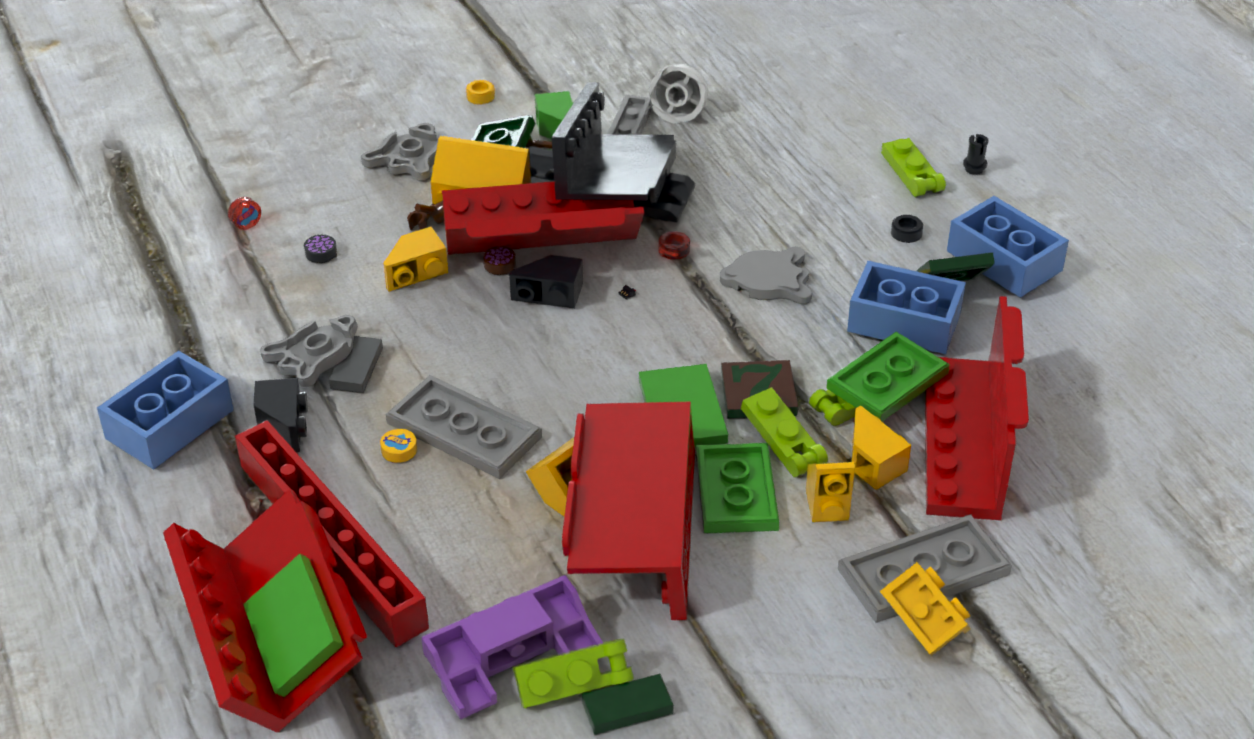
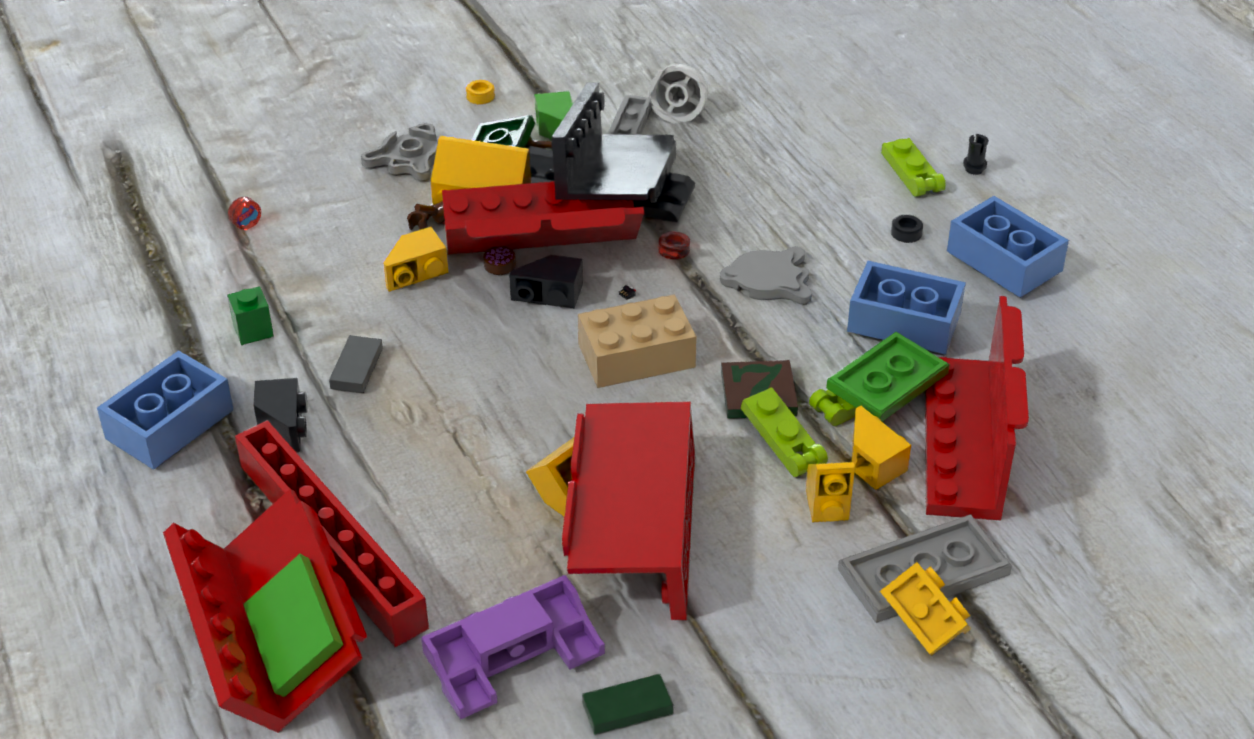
(250, 315): none -> green brick
(312, 349): light grey tile -> none
(320, 248): black tile -> none
(398, 445): yellow tile -> none
(464, 426): light grey tile -> none
(571, 673): lime plate -> none
(636, 340): none -> tan brick
(687, 385): bright green tile -> none
(736, 488): bright green tile -> none
(959, 268): dark green tile -> none

